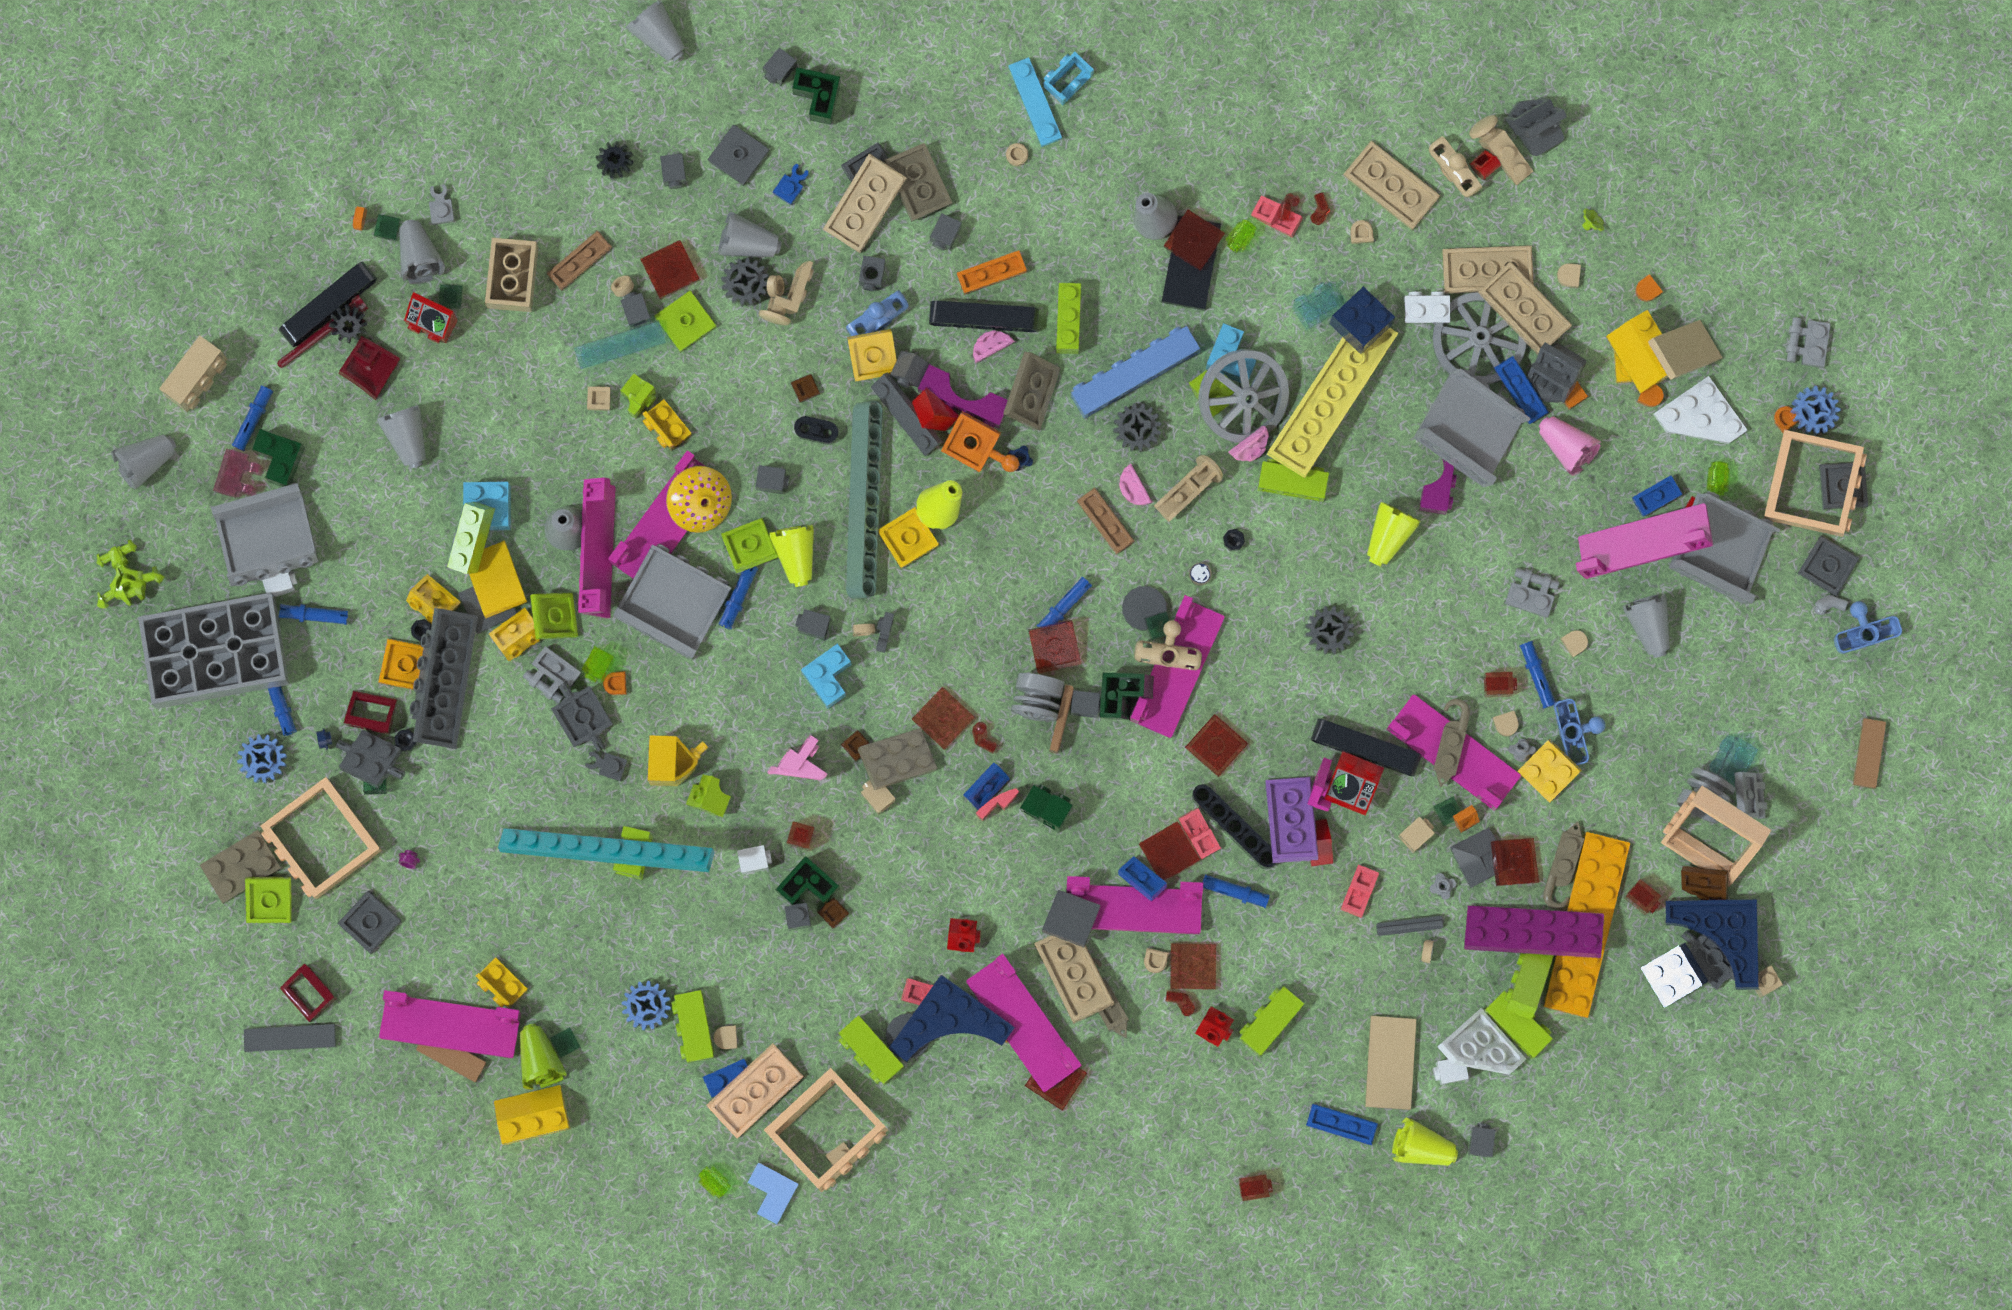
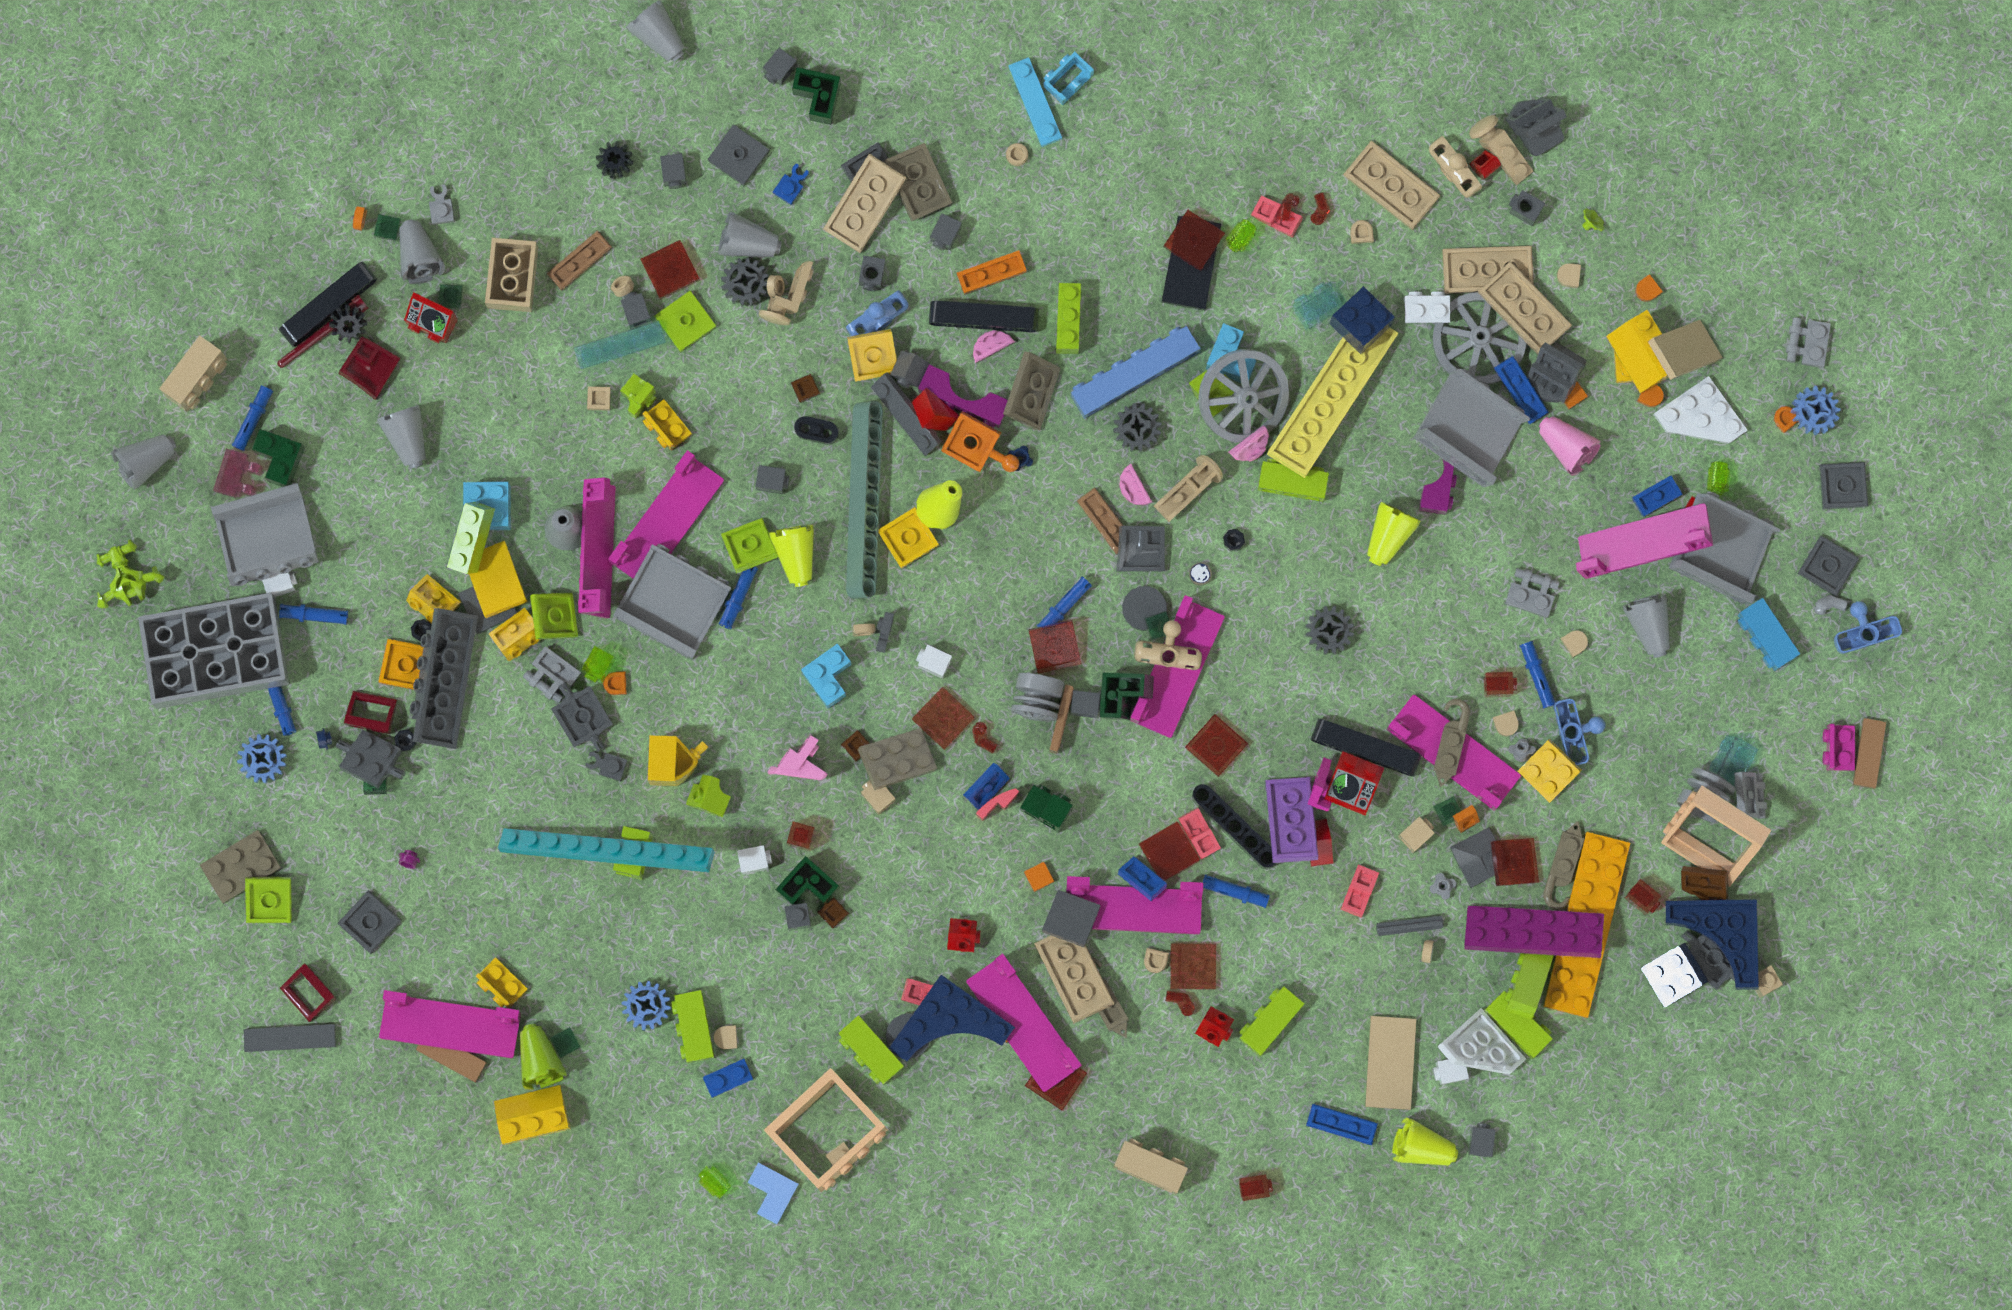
(295, 870): light nougat window -> none
(689, 490): yellow dish -> none
(755, 1090): light nougat tile -> none
(813, 624): dark grey brick -> none
(934, 661): none -> white brick
(1039, 876): none -> orange tile
(1141, 549): none -> dark grey plate
(1151, 1166): none -> tan brick
(1154, 216): light grey cone -> none
(1535, 204): none -> dark grey brick
(1767, 635): none -> dark azure brick
(1840, 747): none -> dark pink bracket
(1850, 501): light nougat window -> none

